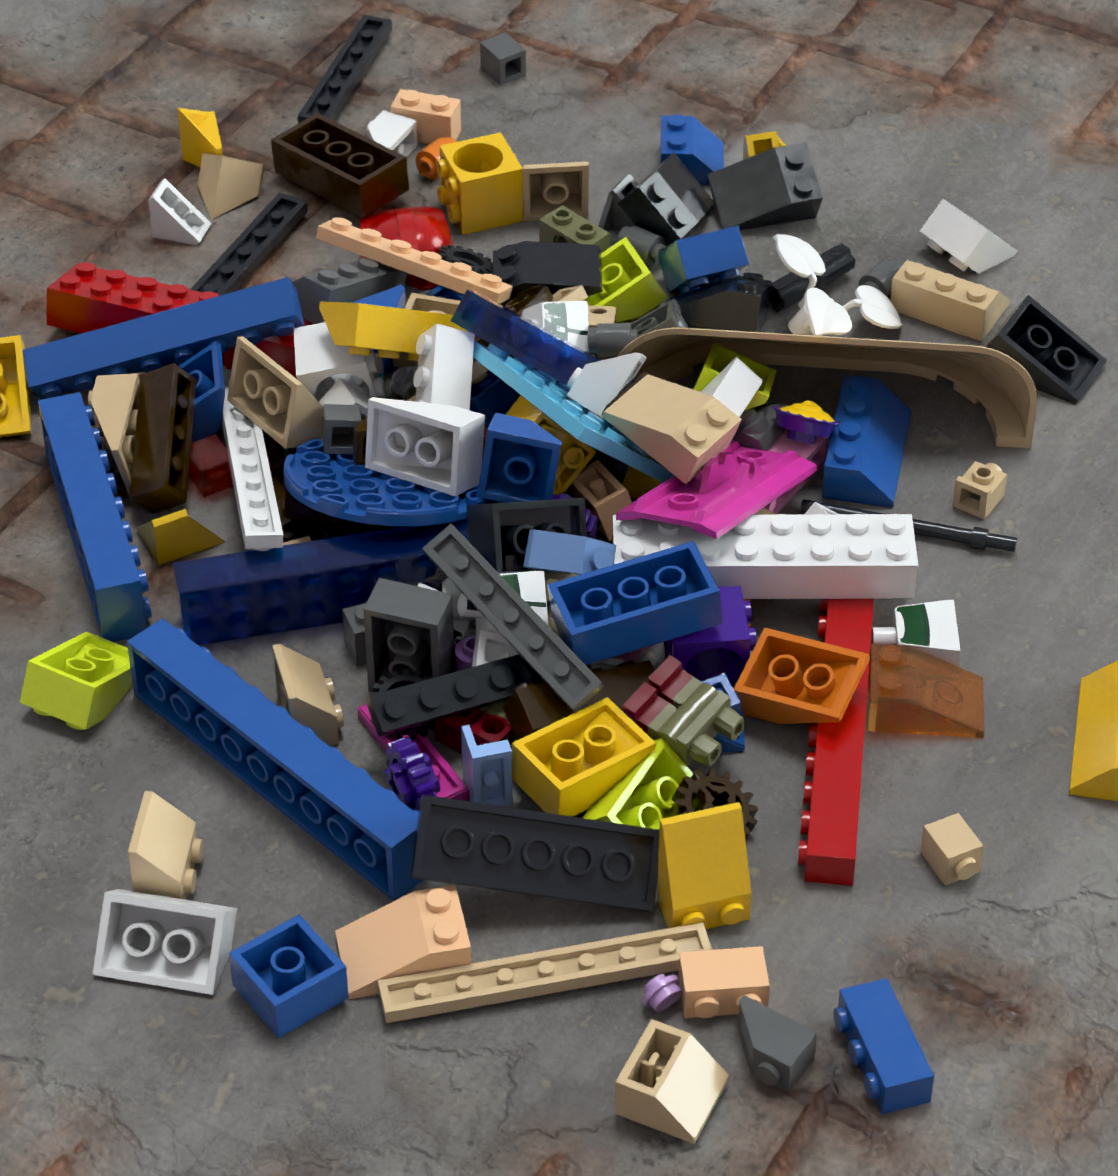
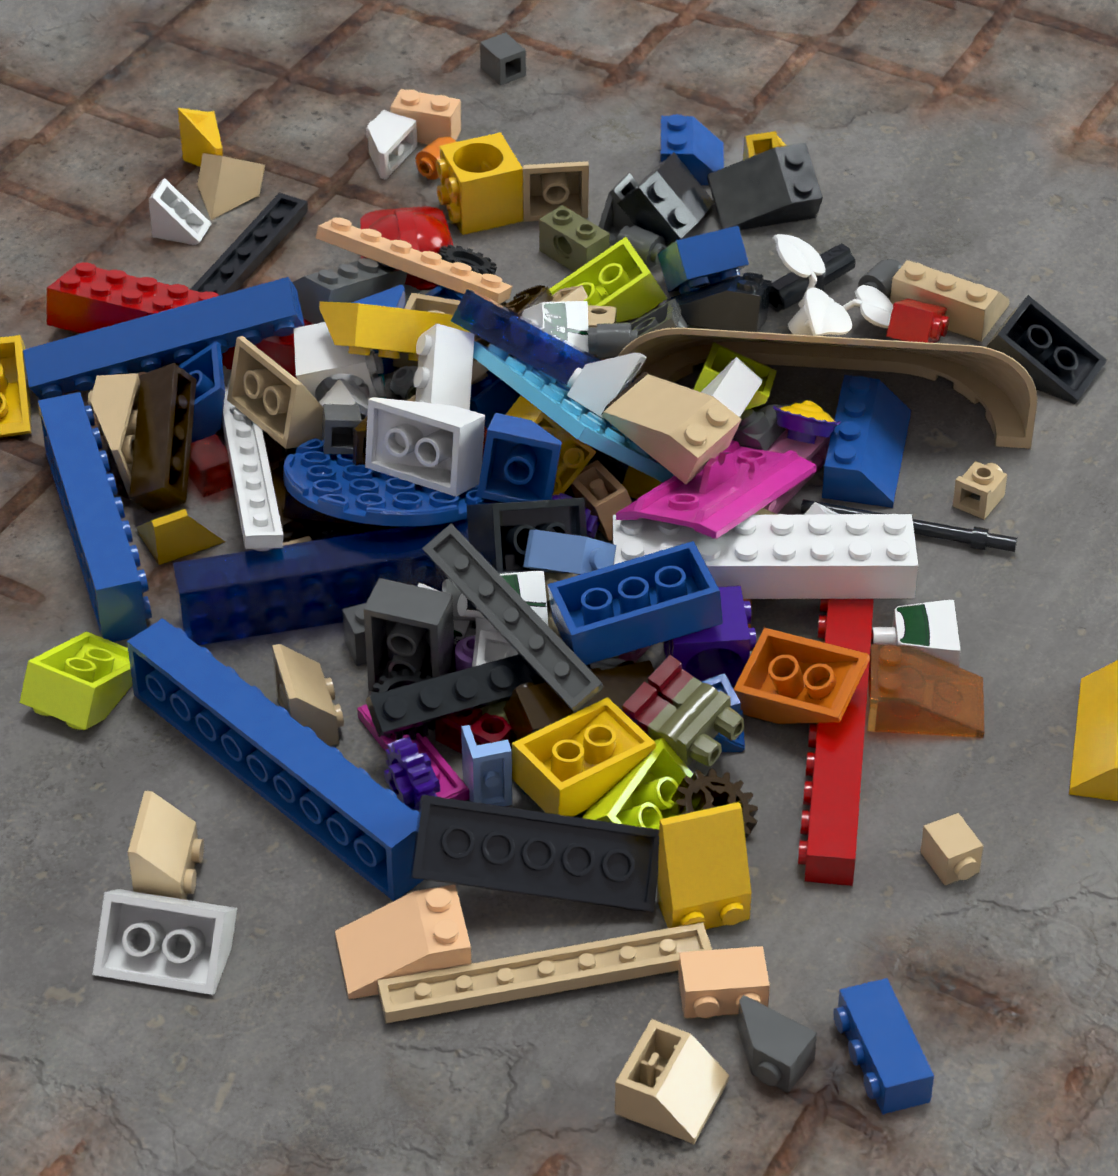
(288, 975): blue brick -> none
(340, 165): dark brown brick -> none
(347, 68): black plate -> none
(550, 265): black slope -> none
(662, 992): lavender plate -> none
(917, 321): none -> red brick
(964, 239): white slope -> none

